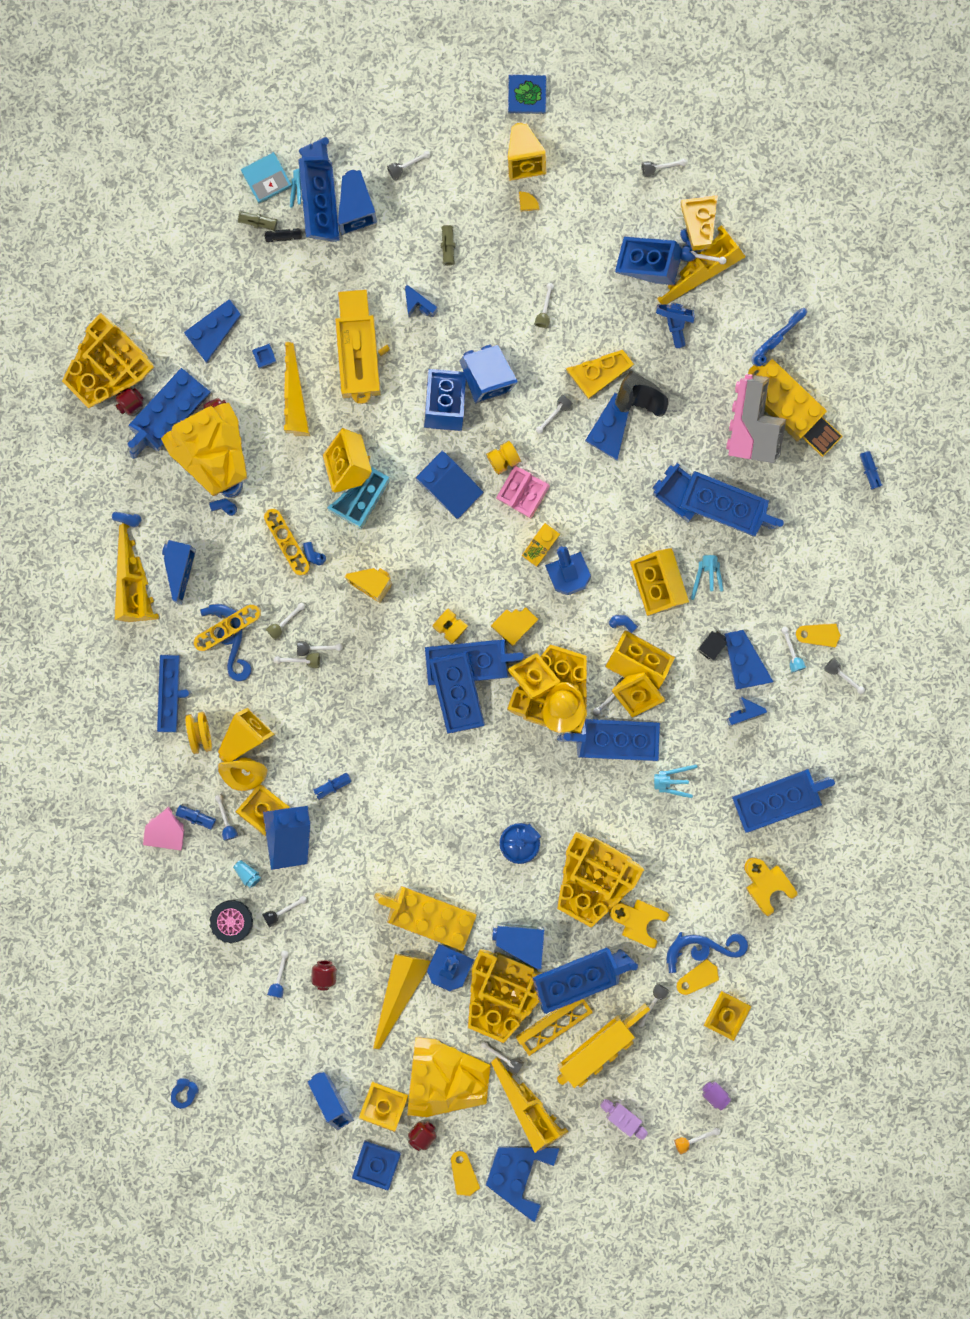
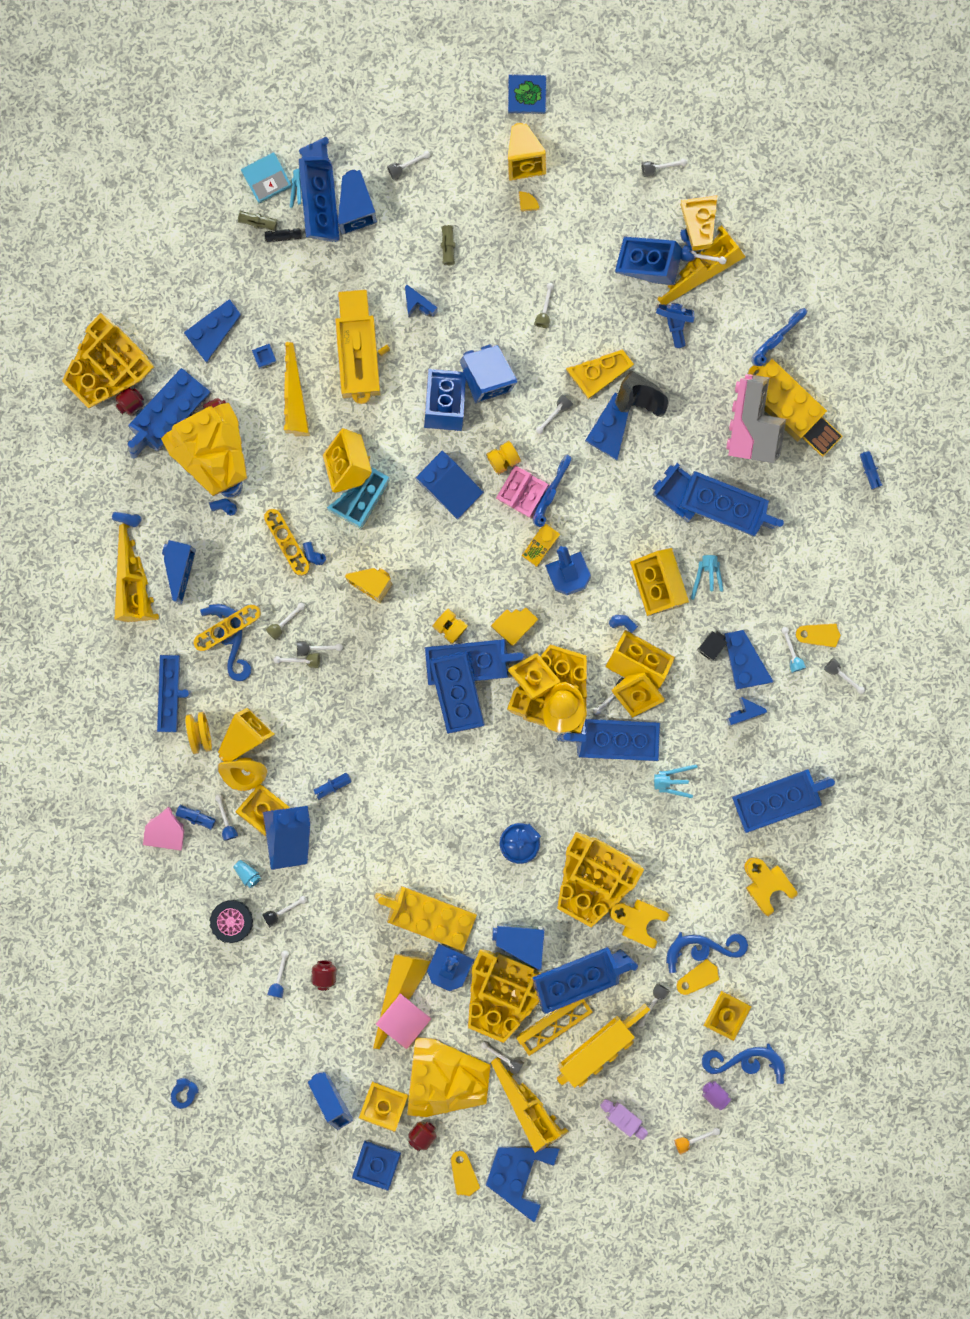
(403, 1021): none -> bright pink slope
(538, 518): none -> blue plant
(743, 1056): none -> blue plant

